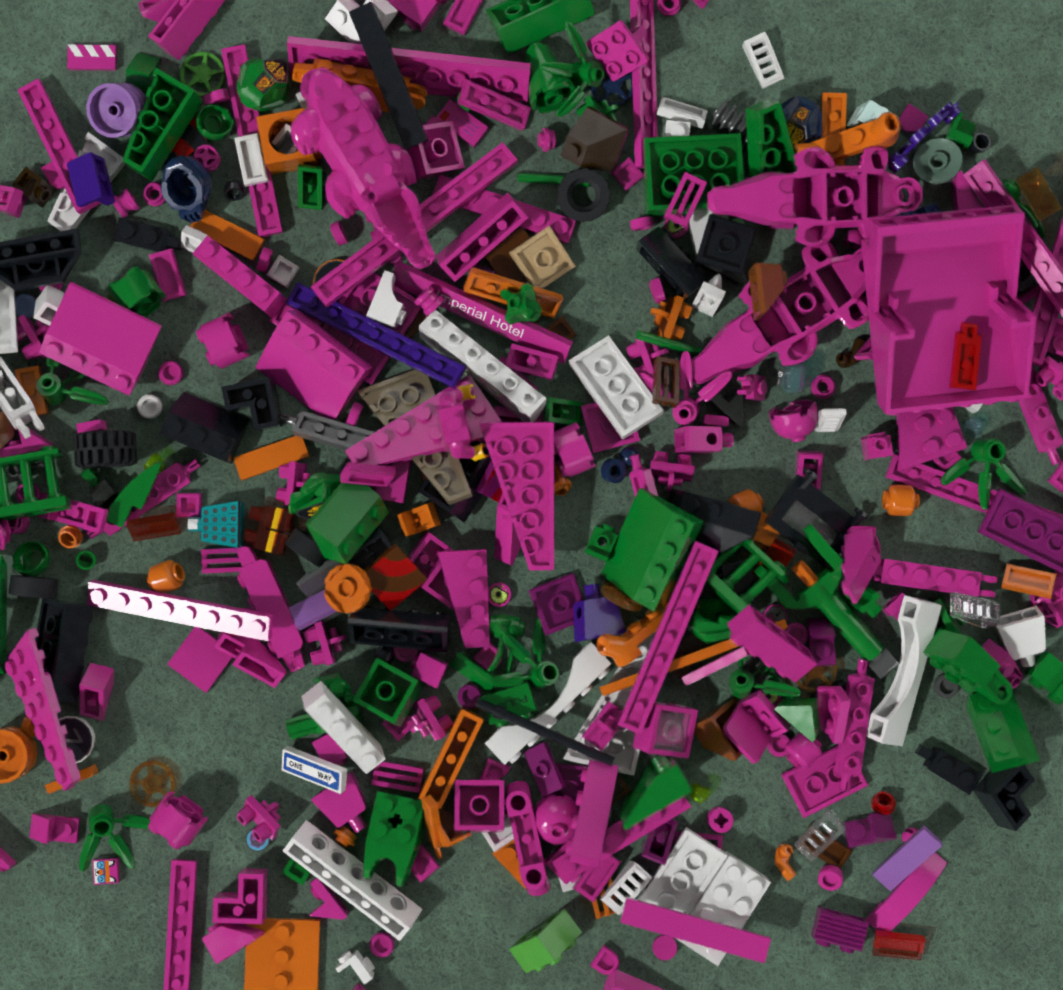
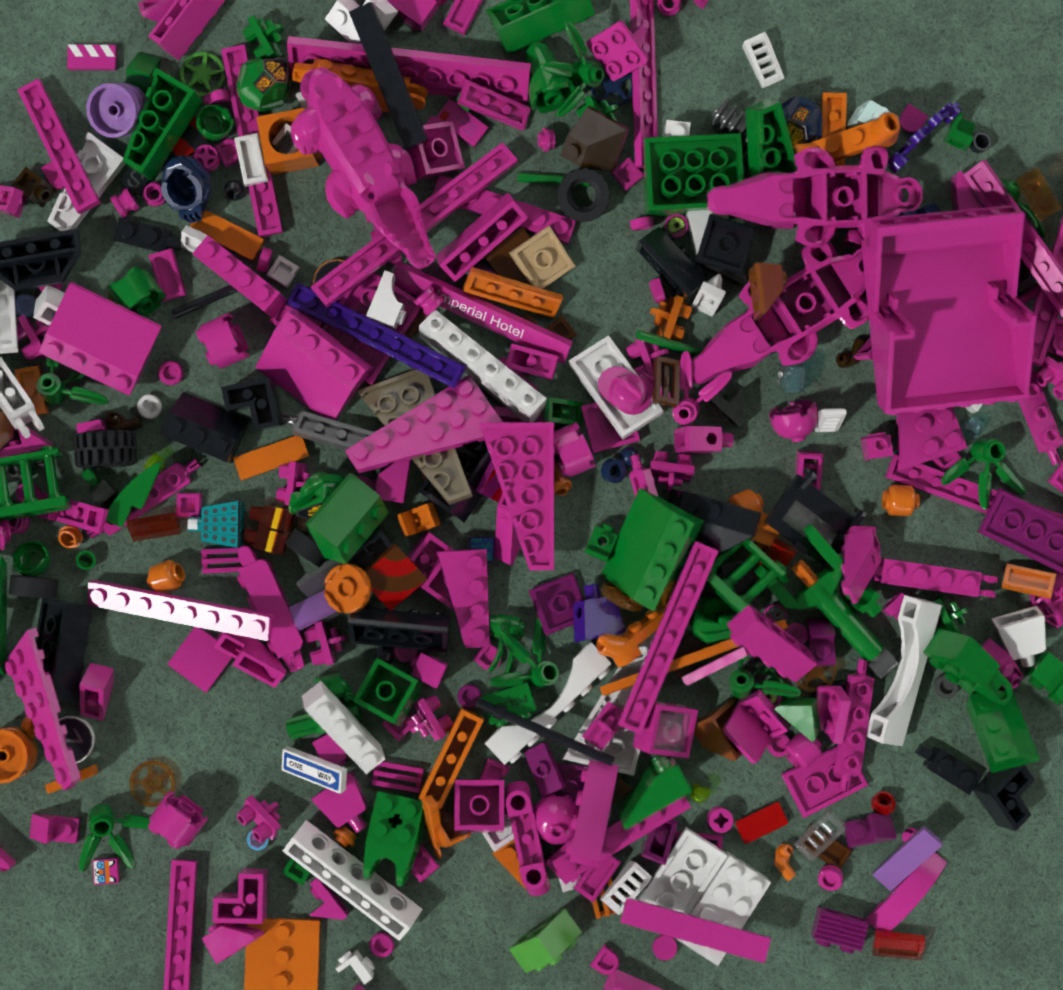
(90, 180): dark purple panel -> none
(118, 422): none -> dark brown arm
(134, 181): none -> black tile
(203, 301): none -> black bar
(227, 152): none -> dark pink tile
(268, 35): none -> green hips
(311, 186): green slope -> none
(338, 233): dark pink tile -> none
(354, 414): dark pink tile -> none
(367, 474): dark pink tile -> none
(454, 425): dark pink torso -> none
(472, 671): green slope -> none
(484, 543): none -> tile
(499, 594): tile -> none
(521, 305): green rock -> none
(624, 390): none -> dark pink piece
(676, 218): dark pink tile -> none
(682, 112): white tile -> none
(715, 421): dark pink tile -> none
(753, 387): dark pink plate -> none
(761, 822): none -> red tile
(822, 379): dark pink plate -> none
(937, 151): sand green dish -> none
(965, 357): red hinge -> none
(981, 613): clear slope -> none

